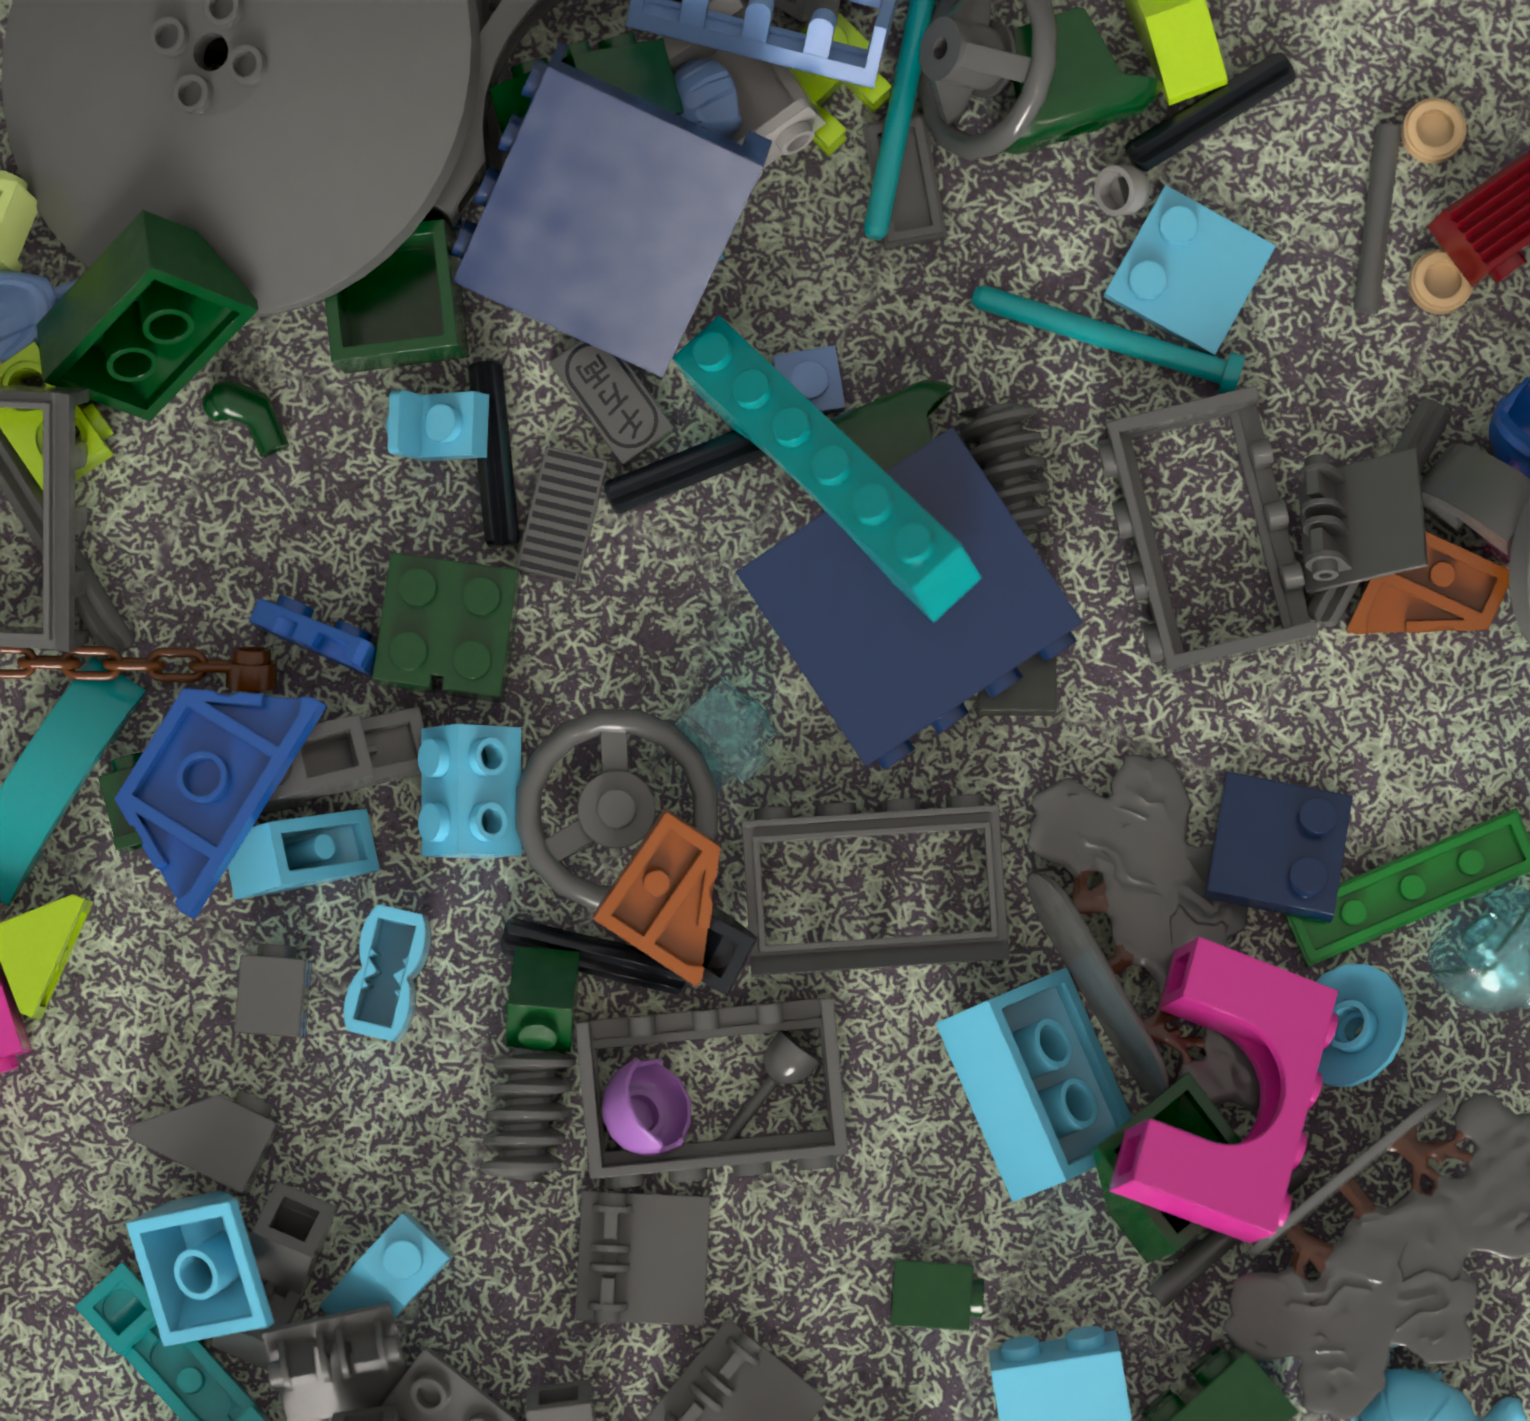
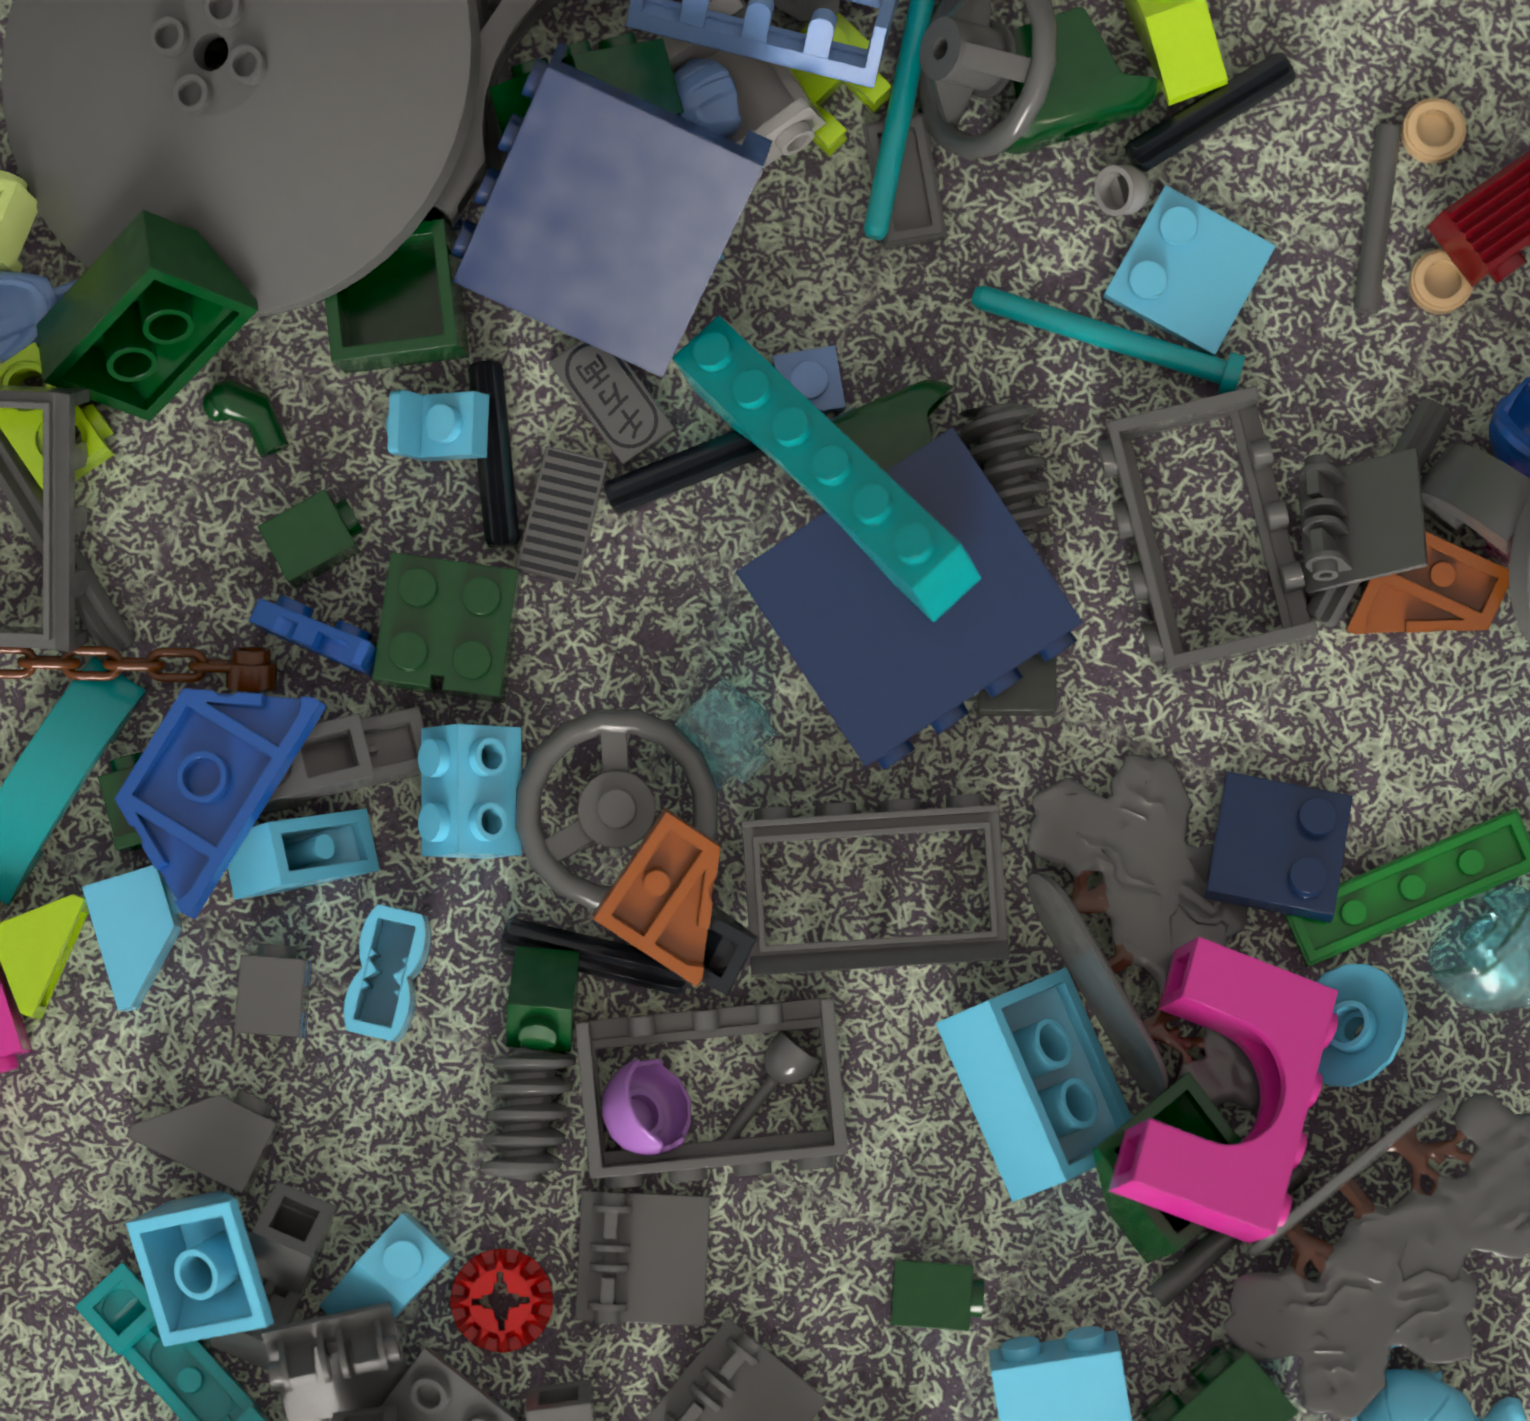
(134, 930): none -> medium azure slope
(312, 537): none -> dark green brick
(522, 1277): none -> red gear

